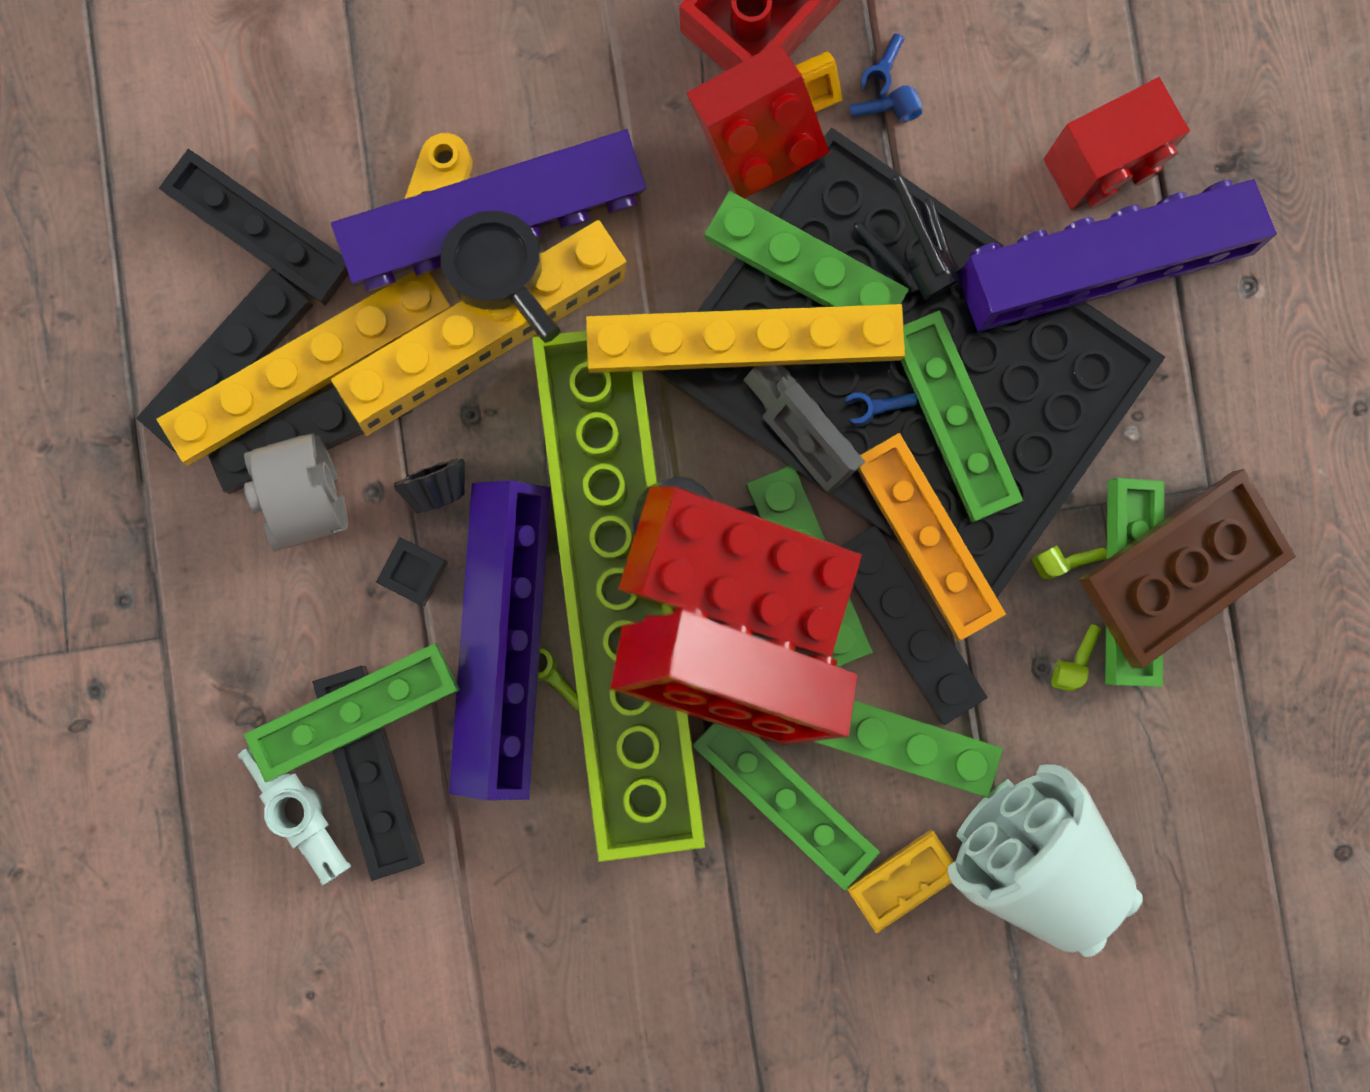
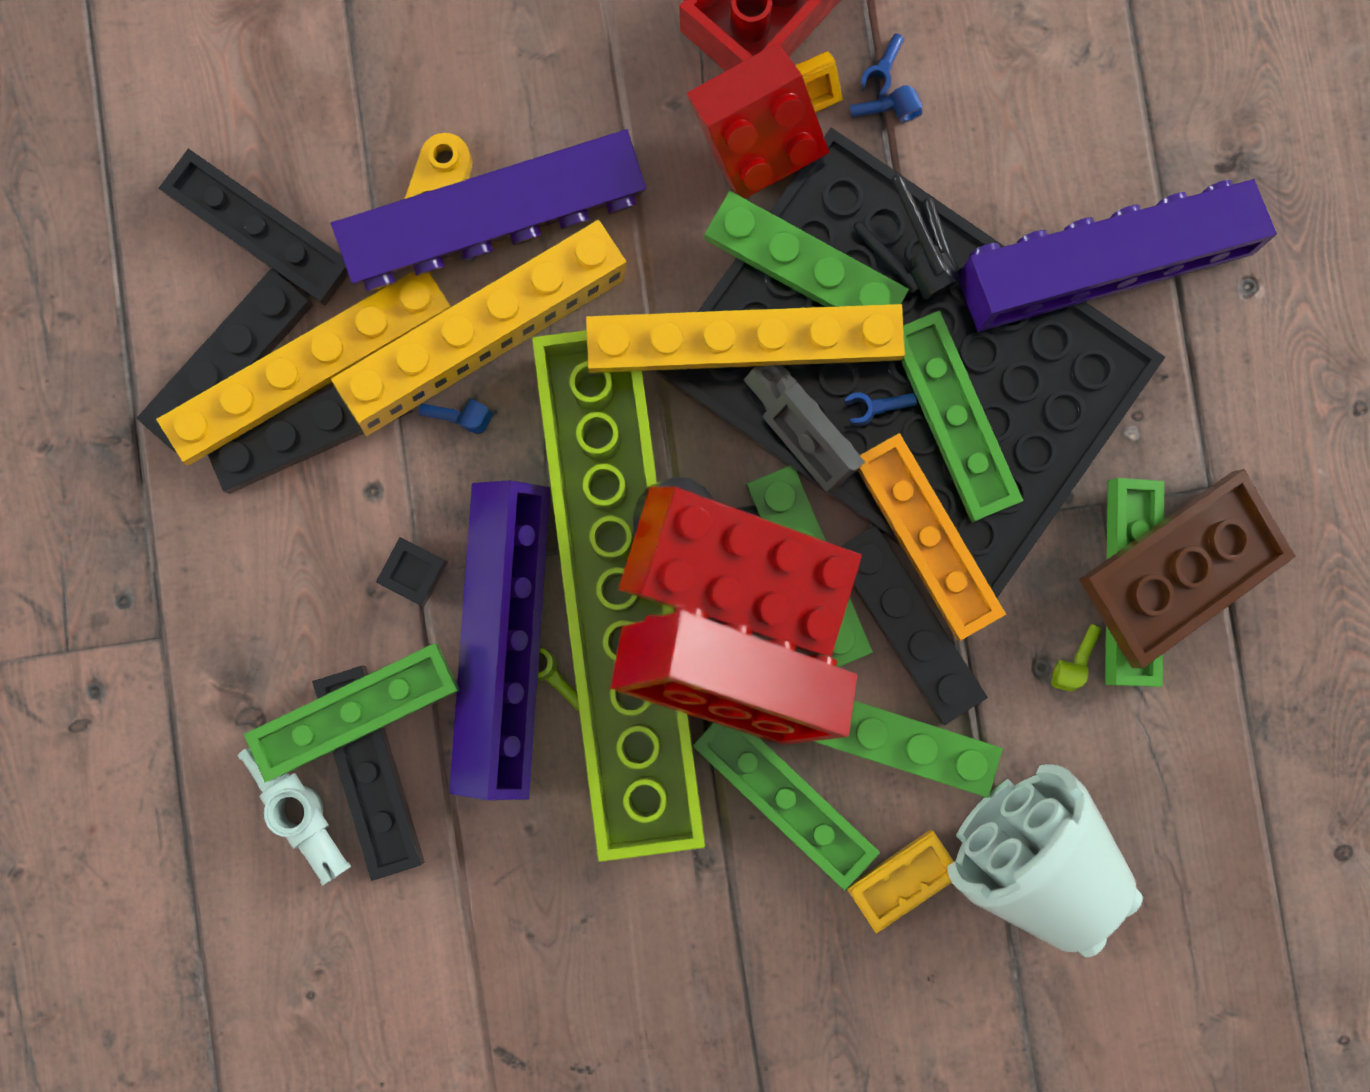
(295, 491): light grey brick -> none
(433, 486): black piece -> none
(473, 417): none -> blue hand
(495, 264): black piece -> none
(1053, 563): lime hand -> none
(1116, 145): red brick -> none

